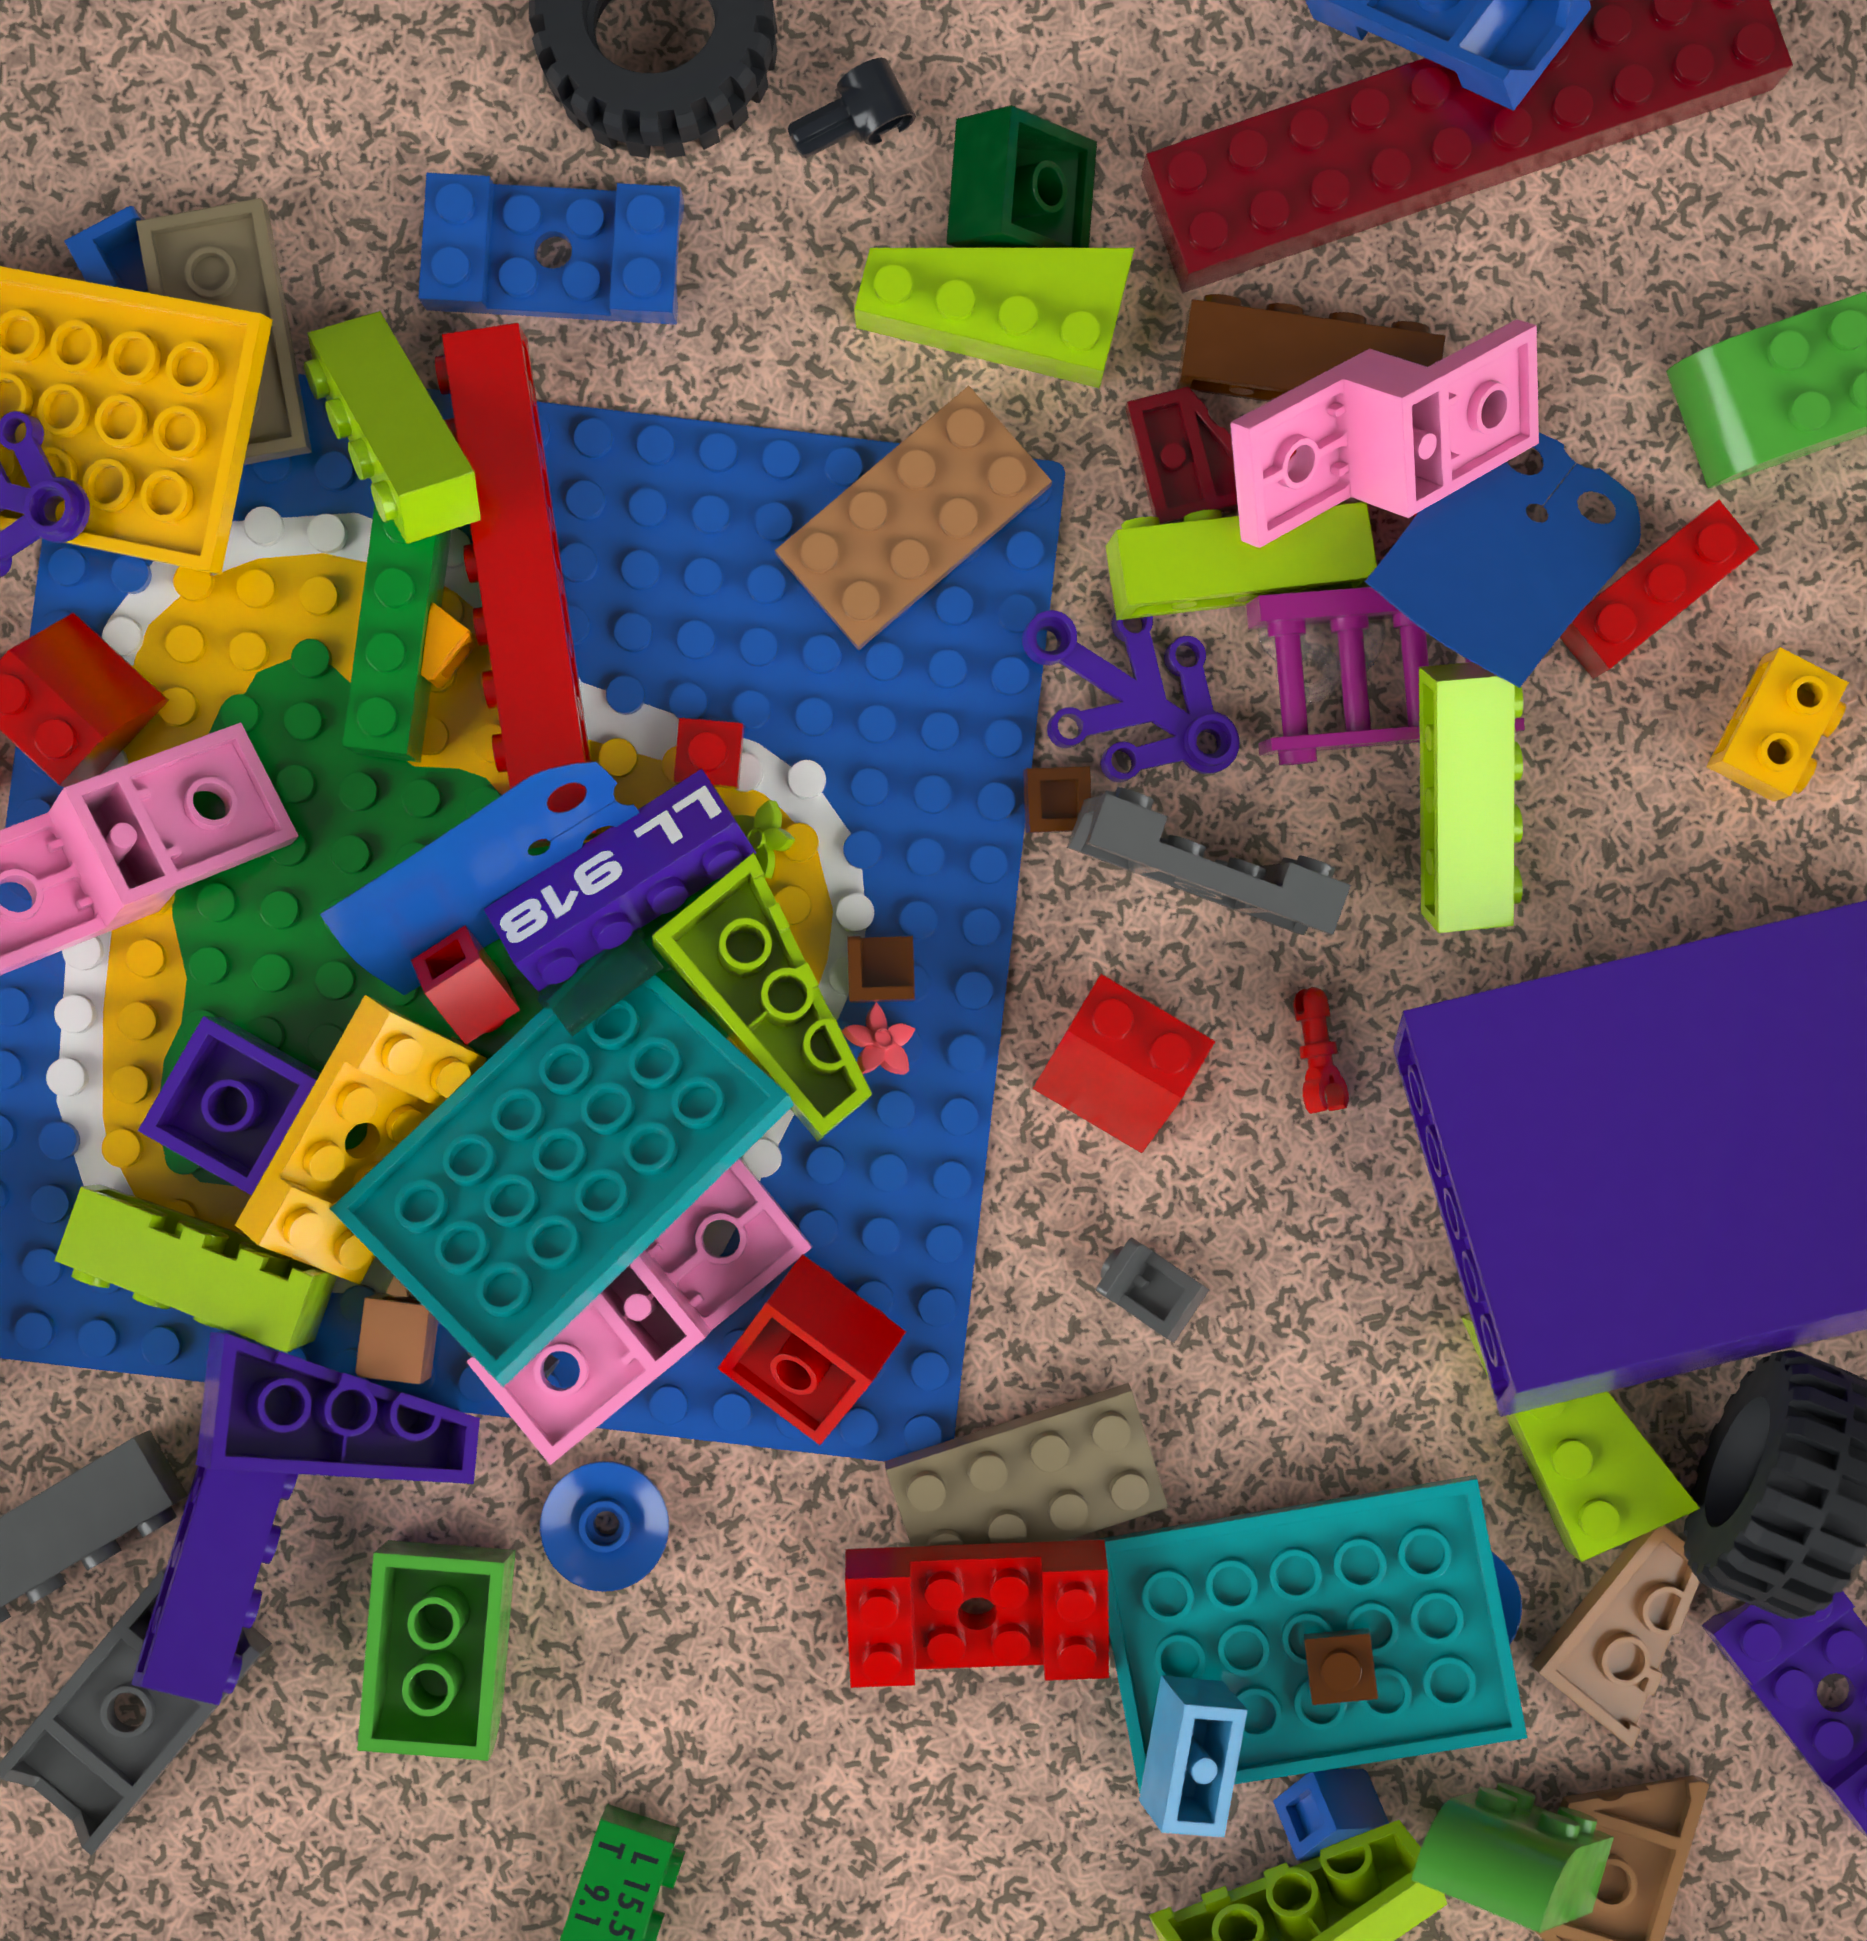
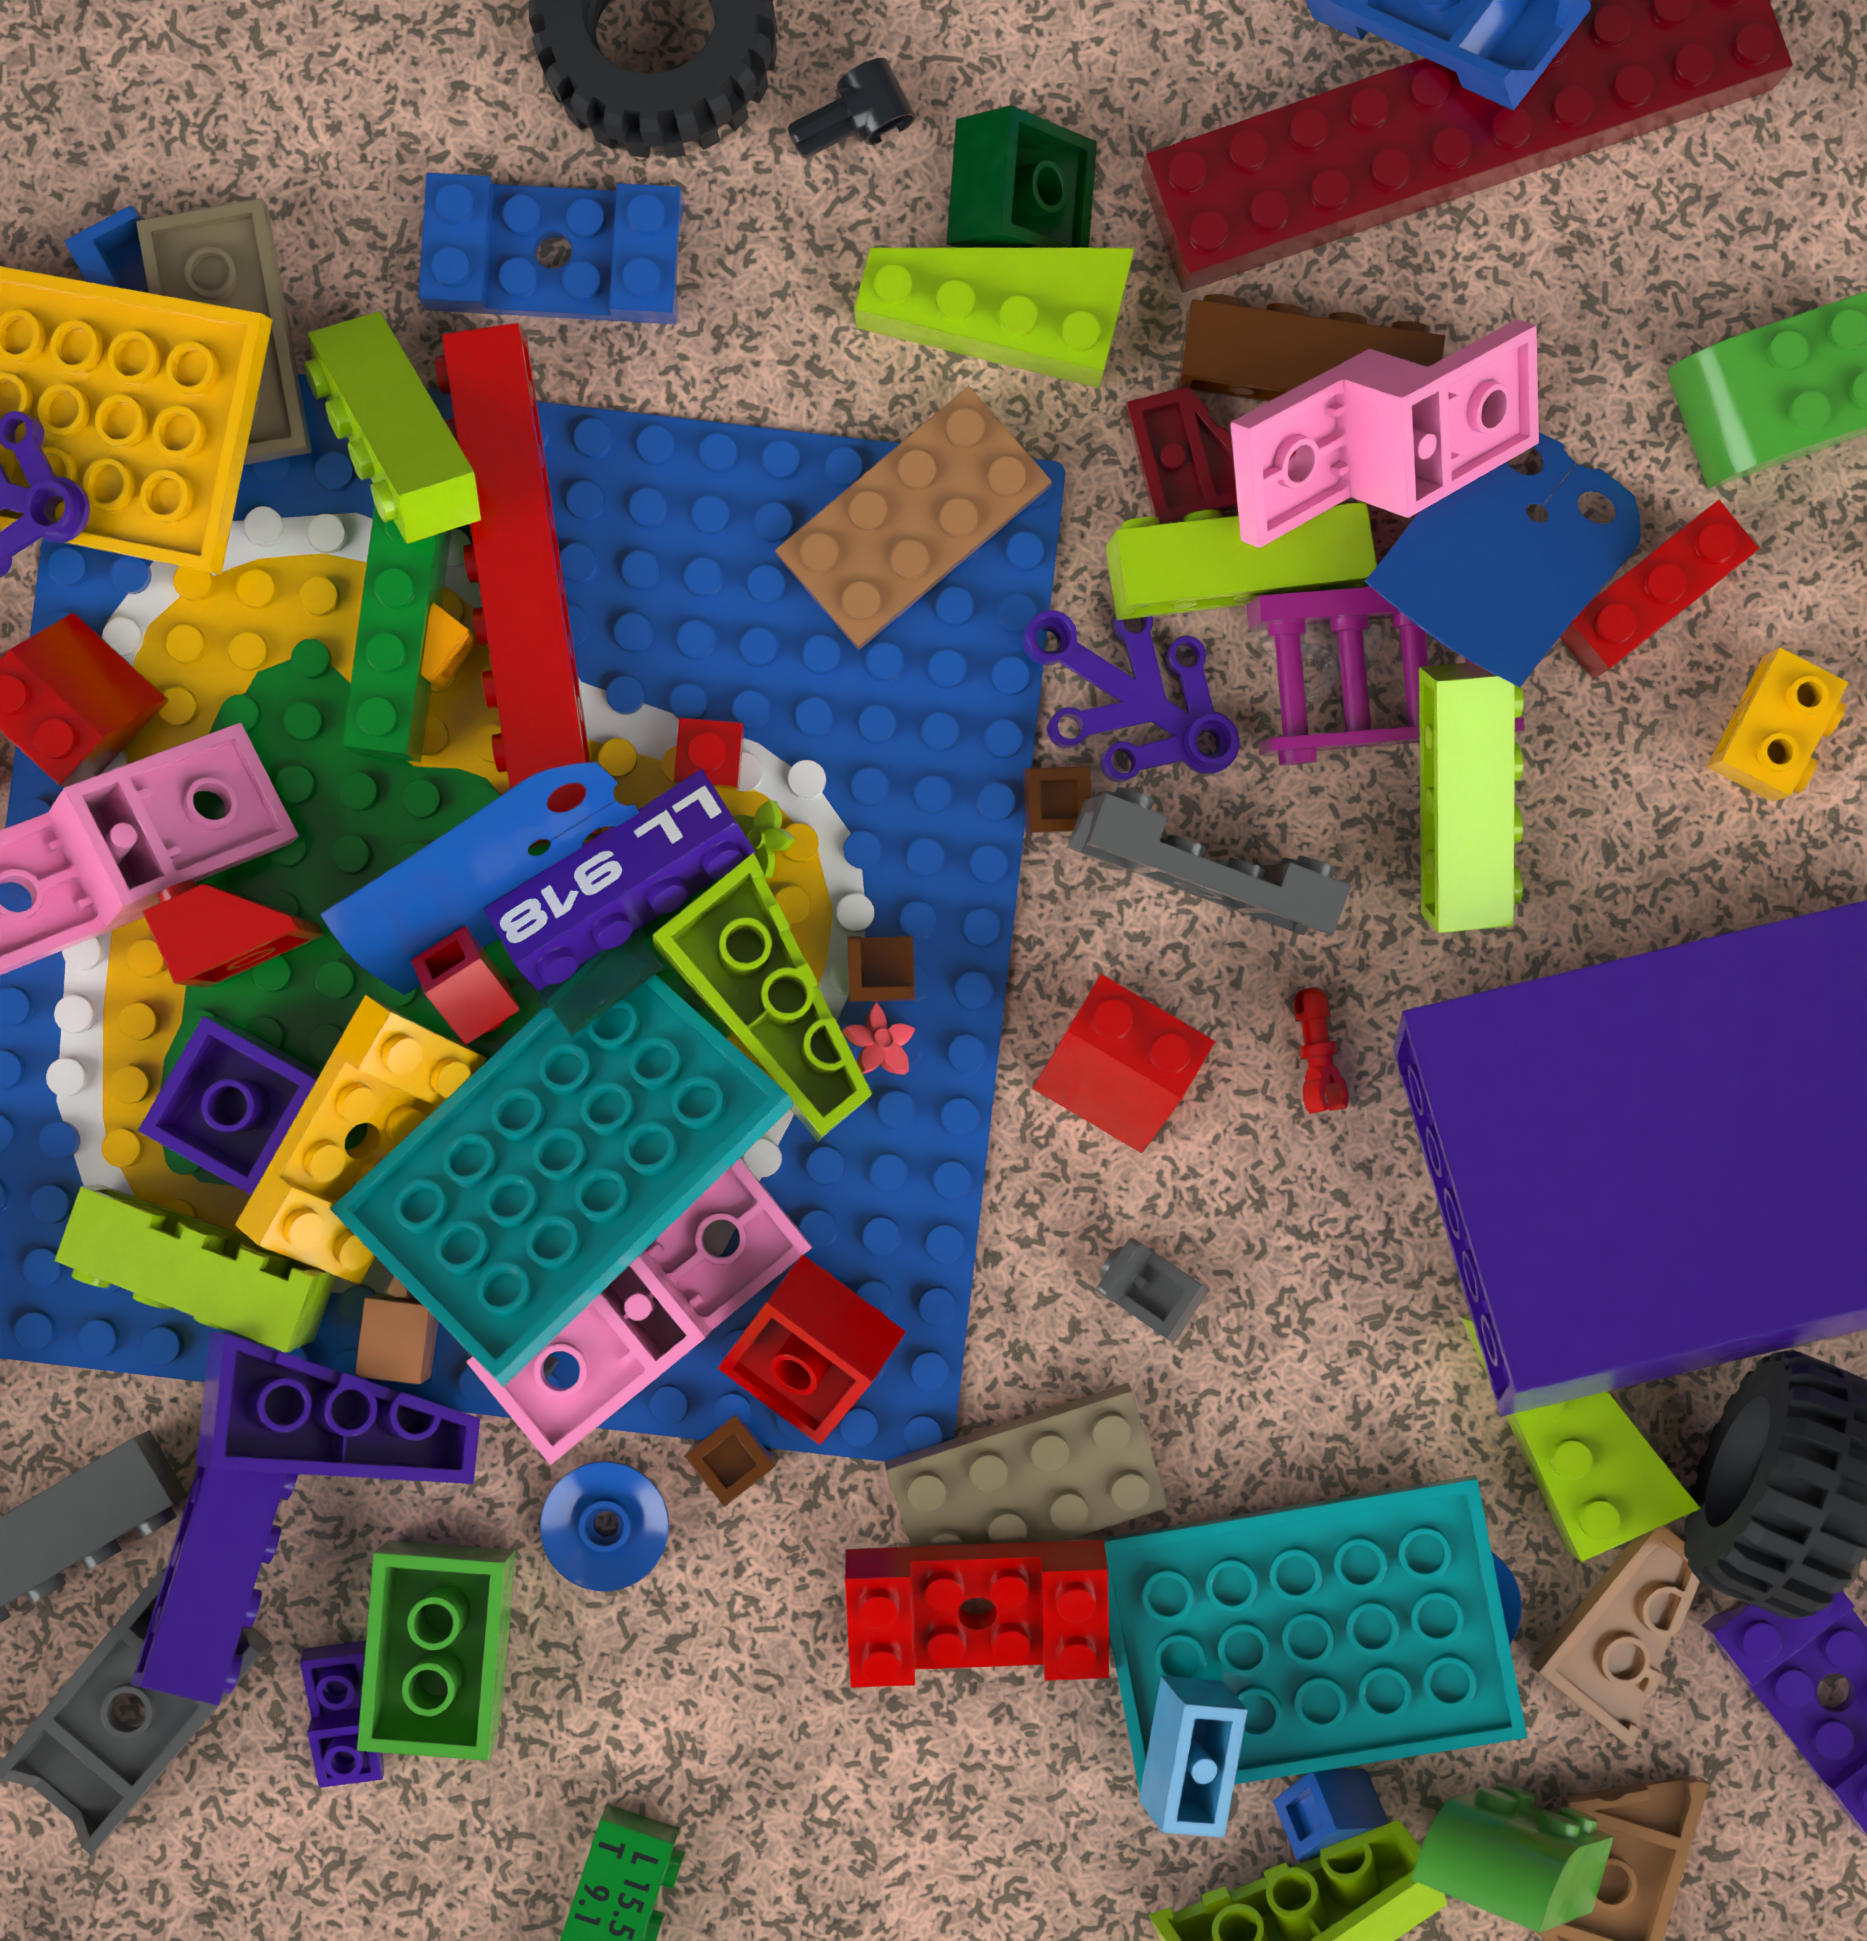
(219, 933): none -> red slope
(334, 1698): none -> dark purple slope
(731, 1459): none -> reddish brown panel
(1340, 1666): reddish brown plate -> none

